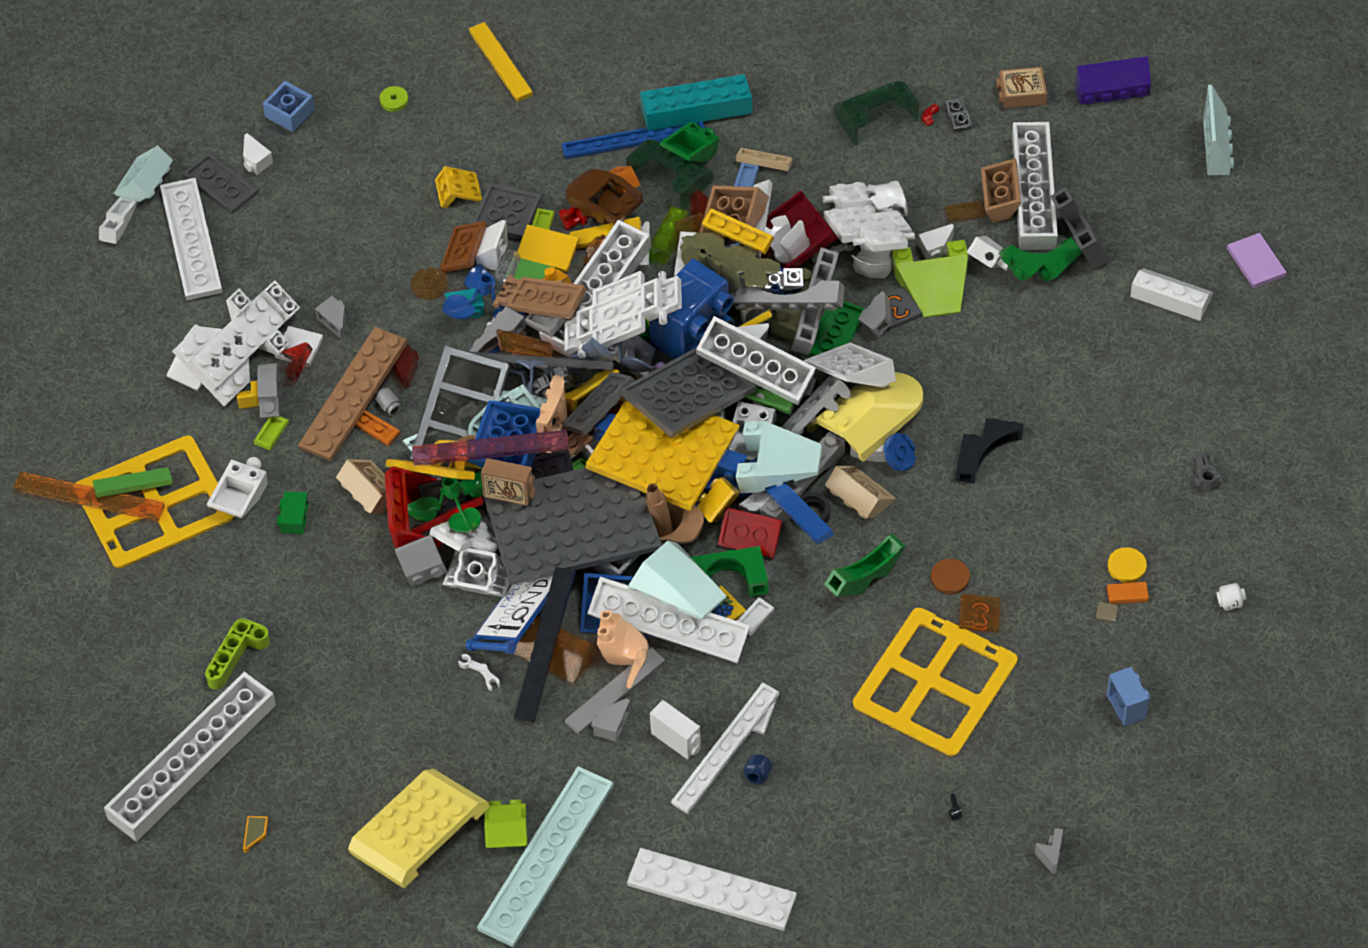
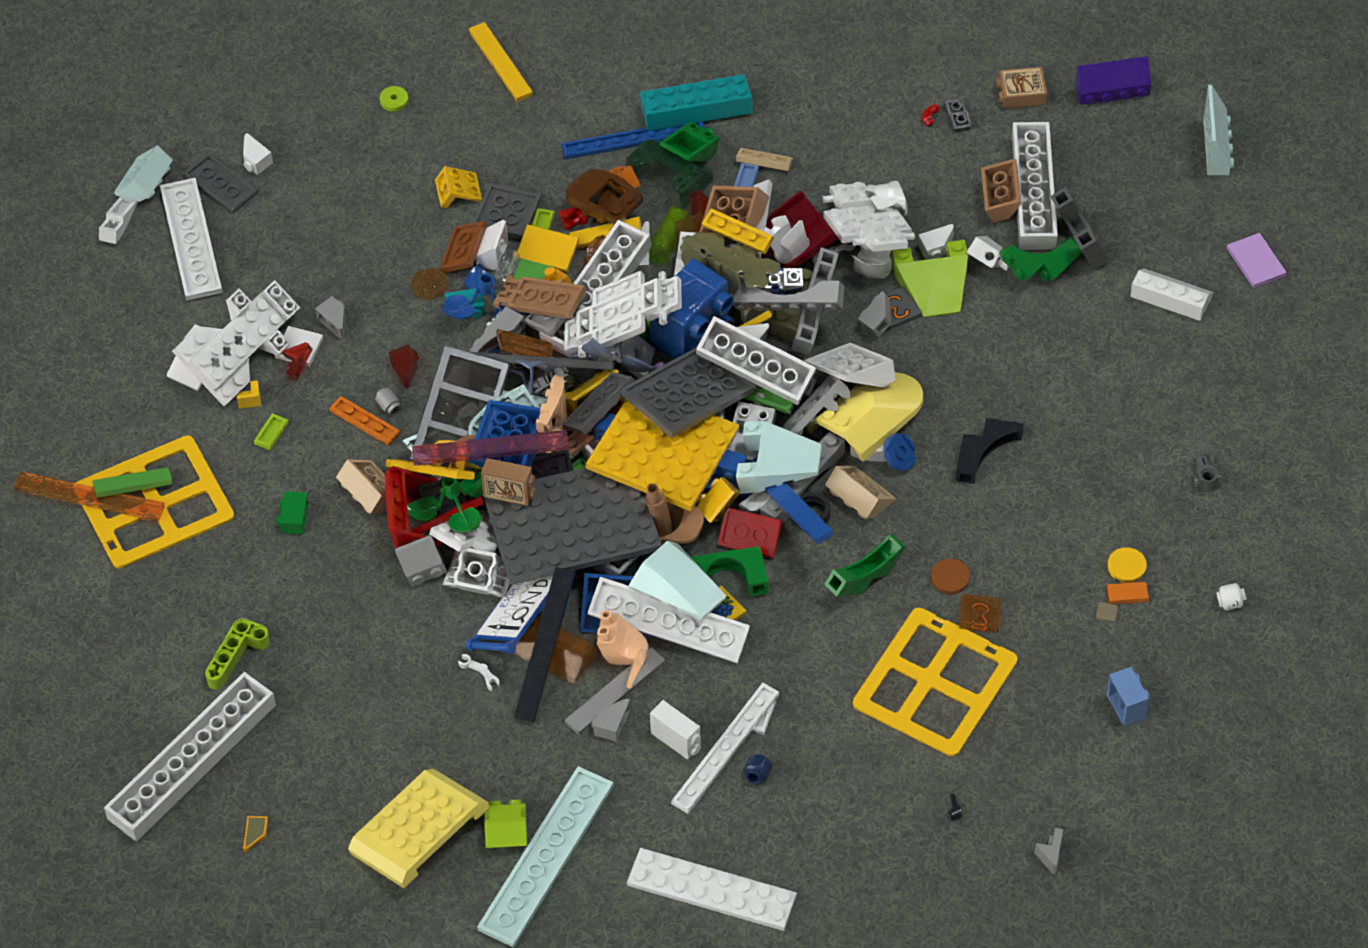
(239, 487): white slope -> none
(267, 381): light grey arch -> none
(288, 106): medium blue brick -> none
(353, 394): medium nougat plate -> none
(756, 615): white tile -> none
(836, 328): green tile -> none
(851, 110): clear green windscreen -> none
(964, 211): clear orange tile -> none

